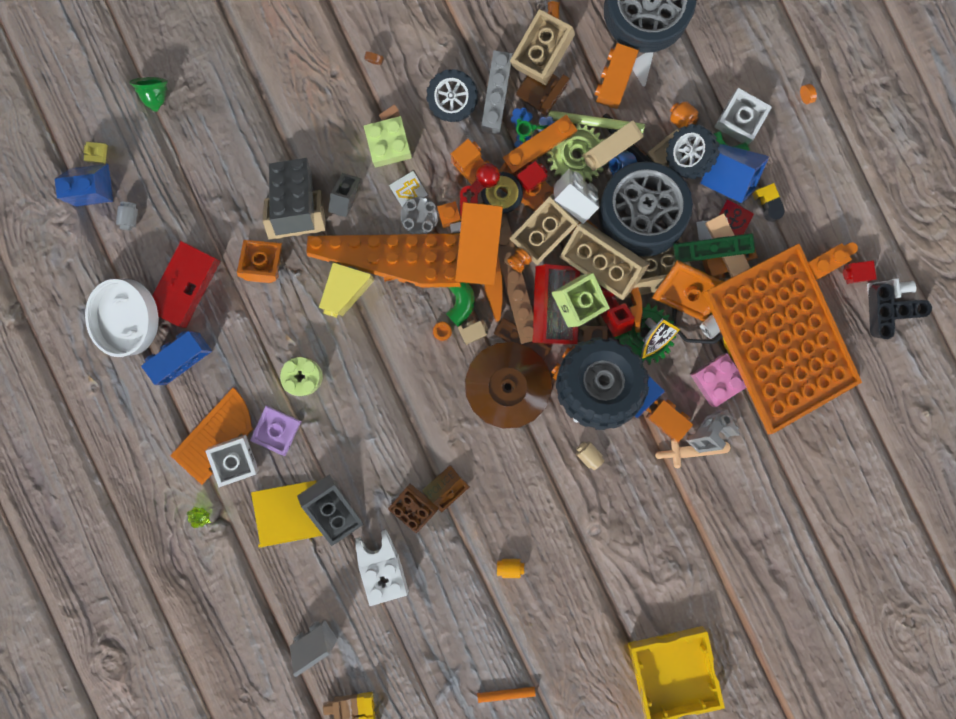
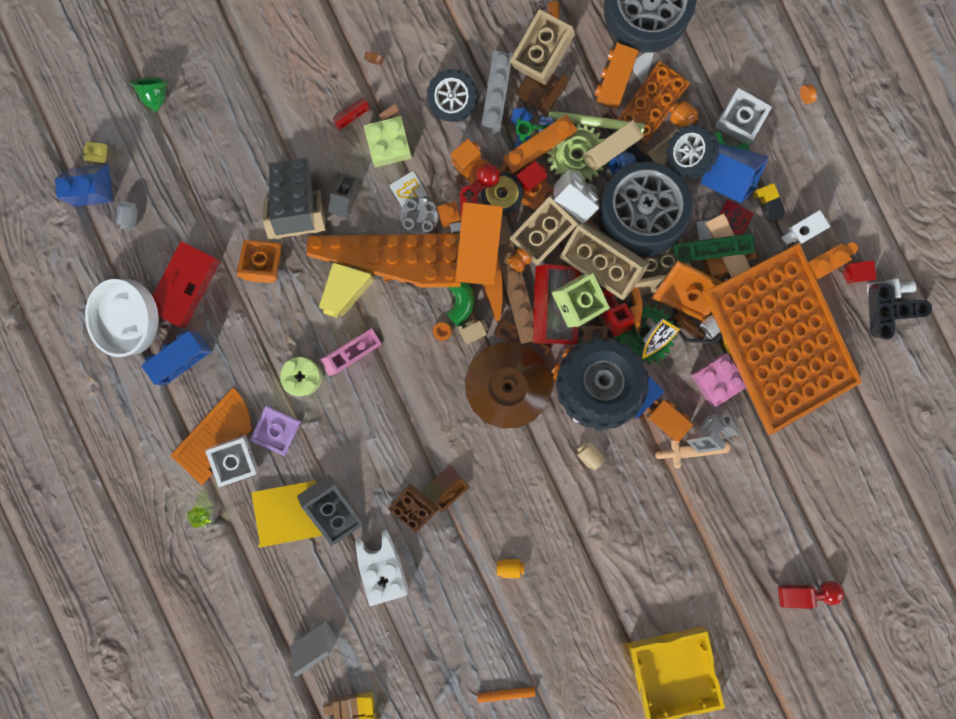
(350, 352): none -> bright pink slope
(351, 113): none -> red slope
(655, 99): none -> orange tile
(689, 325): none -> reddish brown axle
(806, 596): none -> red beam
(811, 225): none -> white torso

